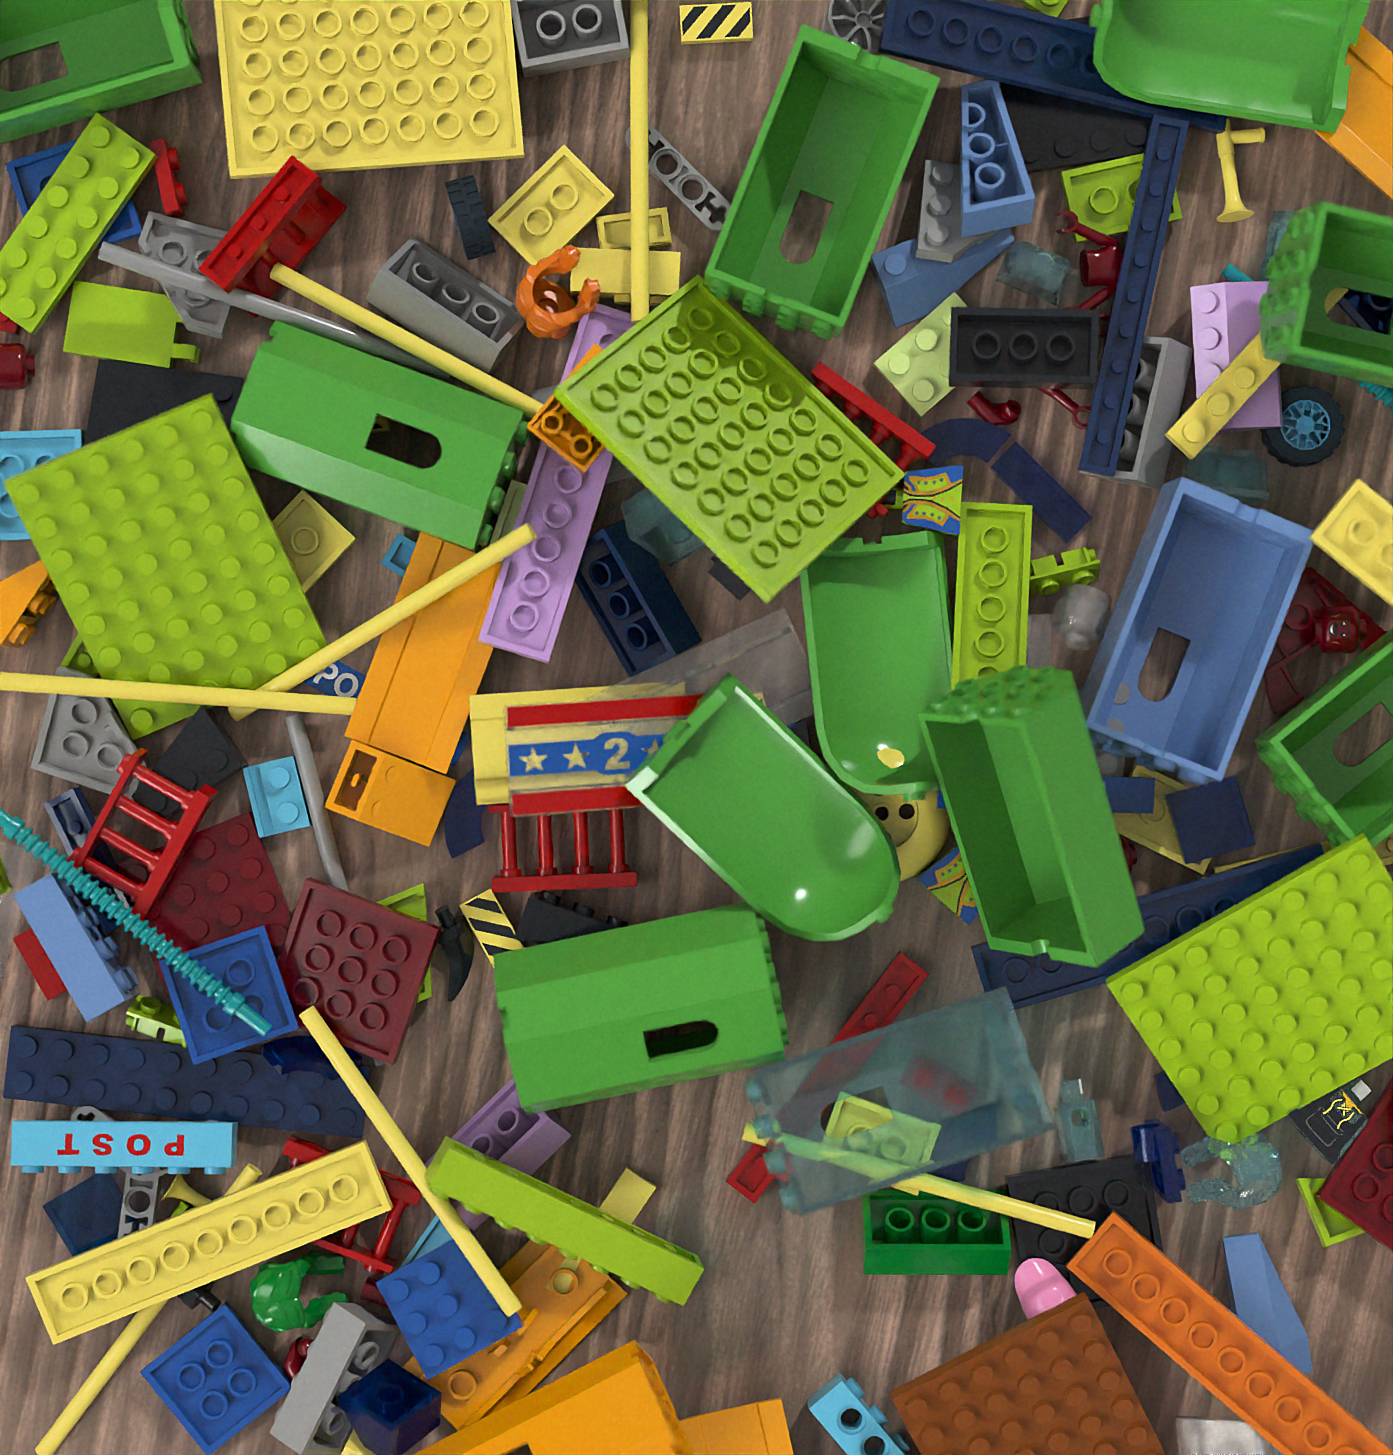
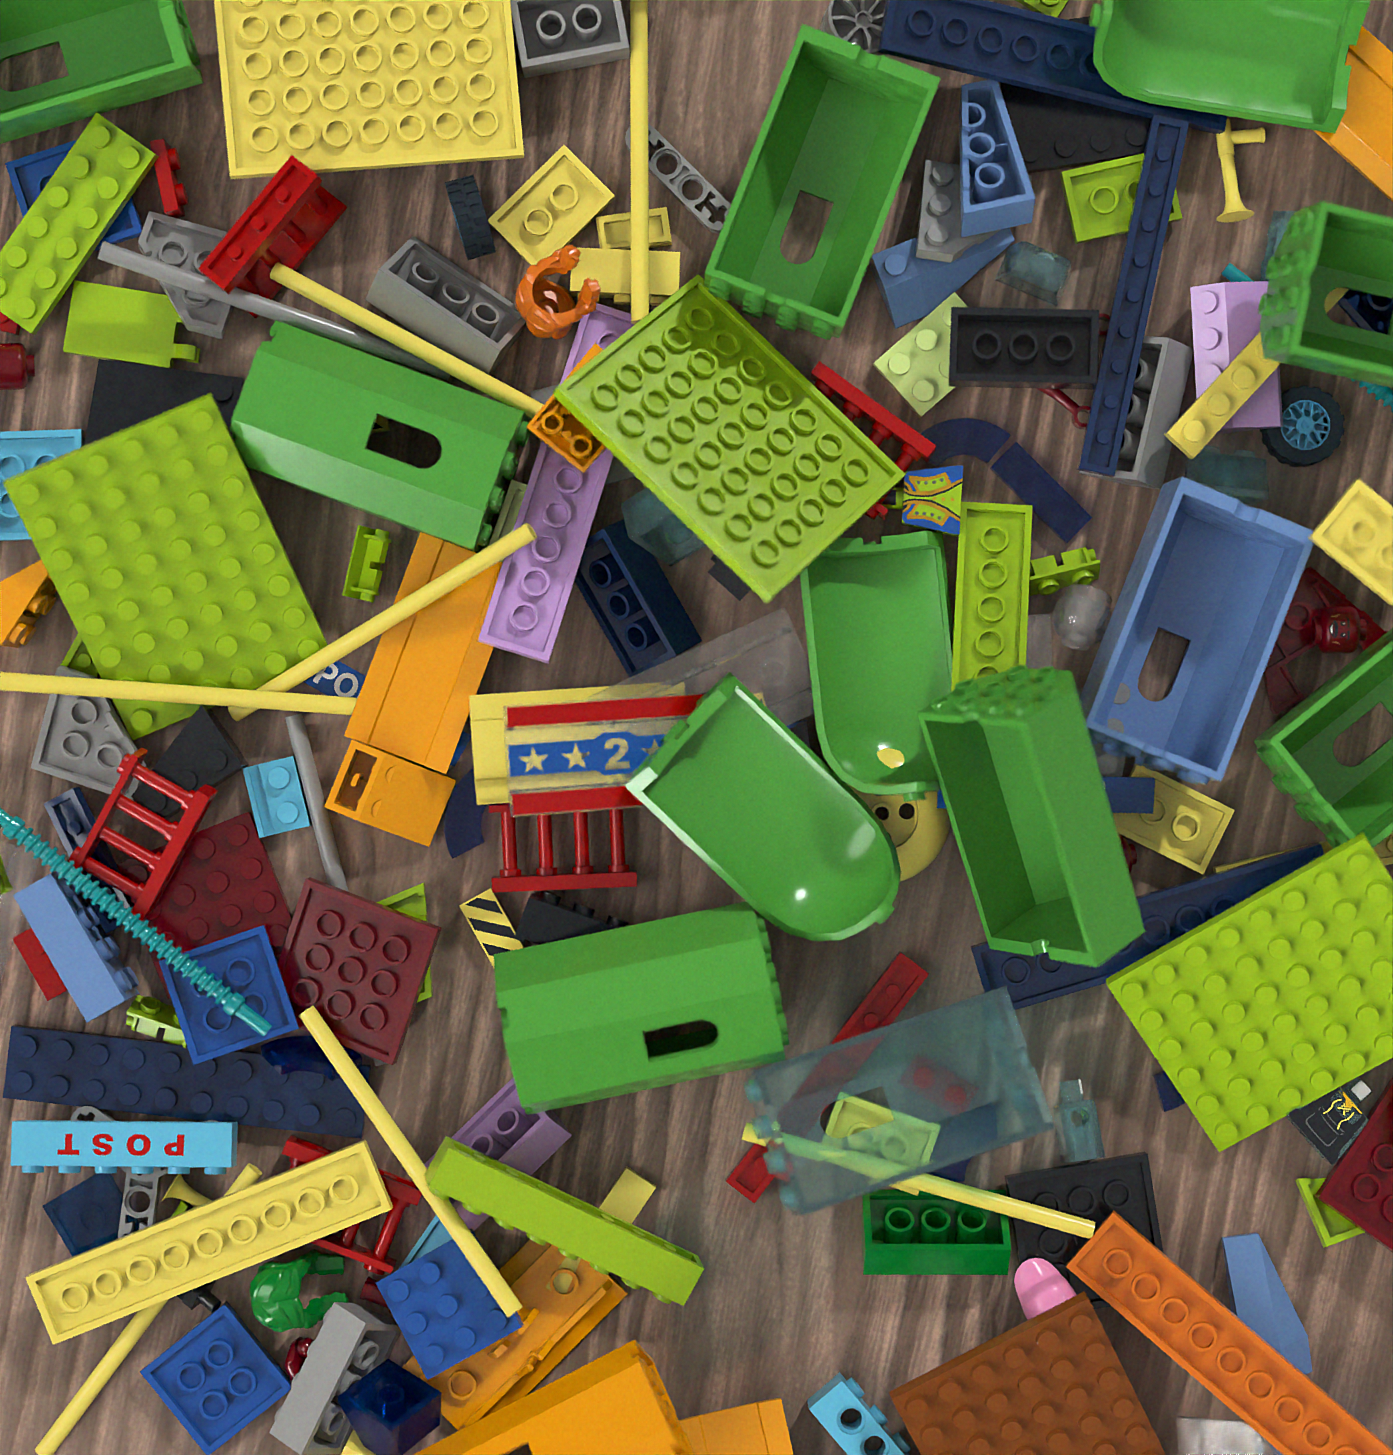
(311, 538): light yellow plate -> none
(364, 566): none -> lime hinge
(399, 555): dark azure plate -> none
(458, 946): black bar -> none
(716, 23): light yellow tile -> none
(950, 884): torso -> none
(995, 413): dark red arm -> none
(1097, 266): dark red piece -> none
(1157, 1145): clear blue plate -> none
(1210, 819): clear blue tile -> none
(1253, 1163): clear light blue hair -> none

